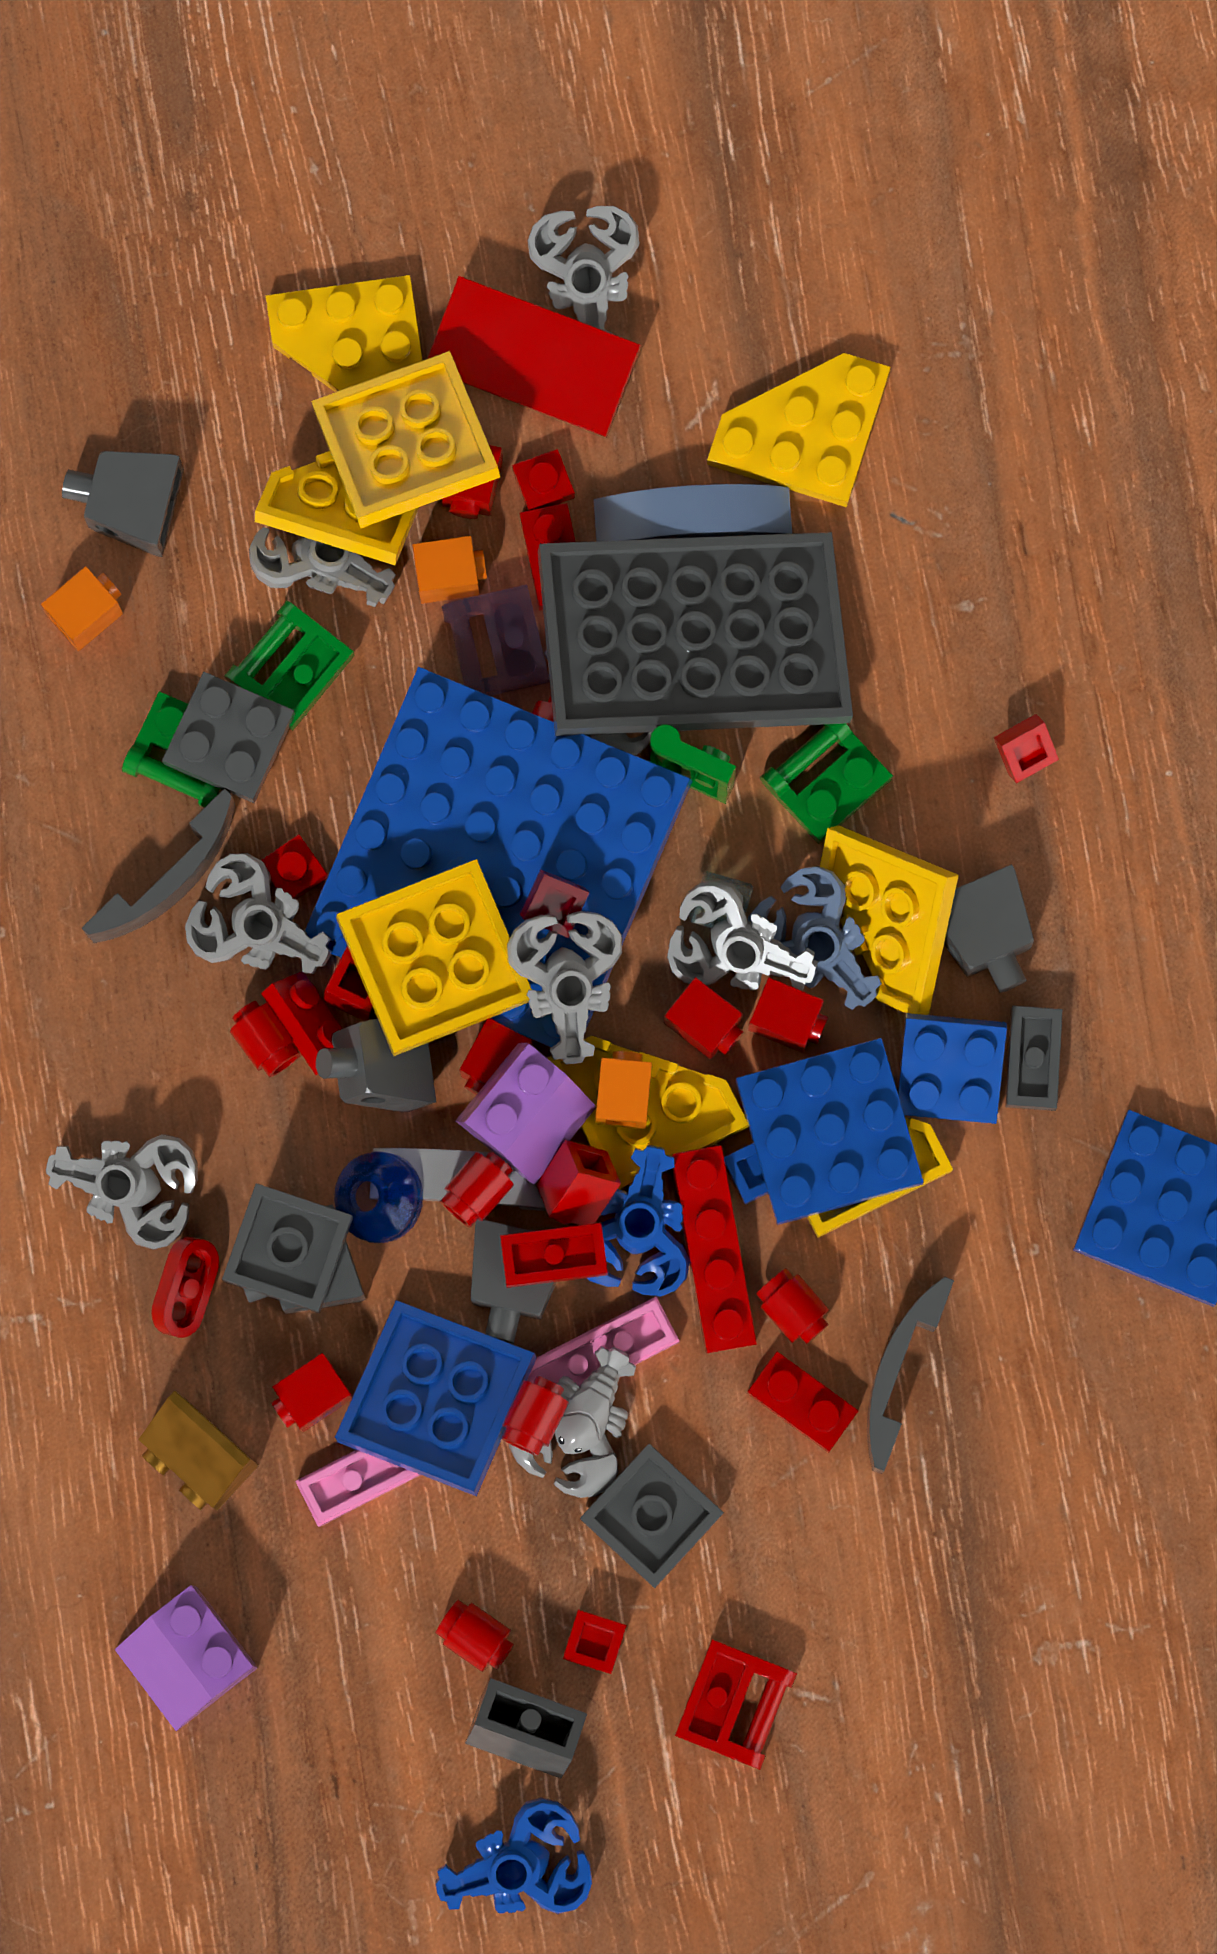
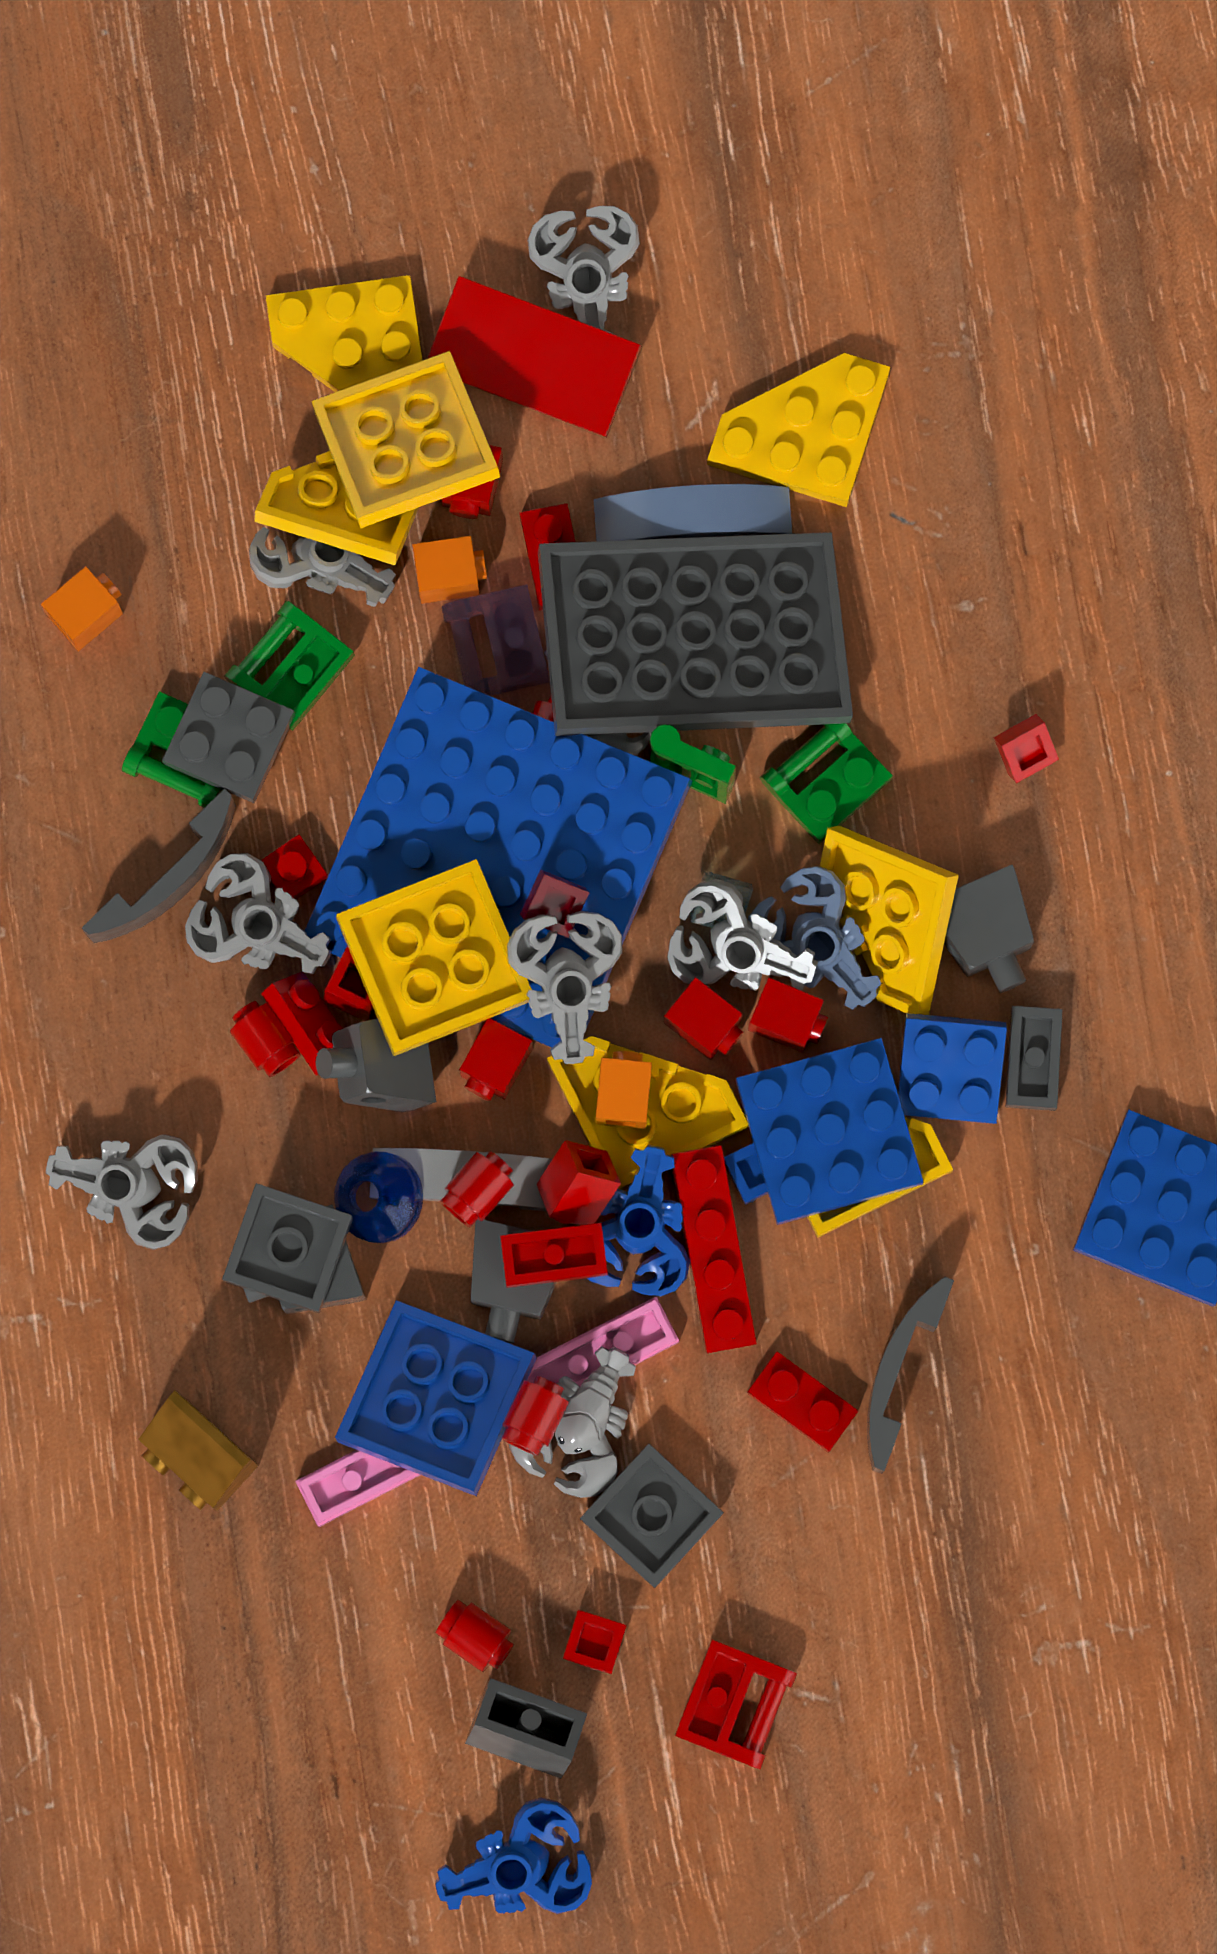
(129, 497): dark grey torso -> none
(185, 1287): red plate -> none
(185, 1657): medium lavender slope -> none
(310, 1394): red brick -> none
(526, 1111): medium lavender slope -> none
(543, 481): red plate -> none
(793, 1306): red brick -> none

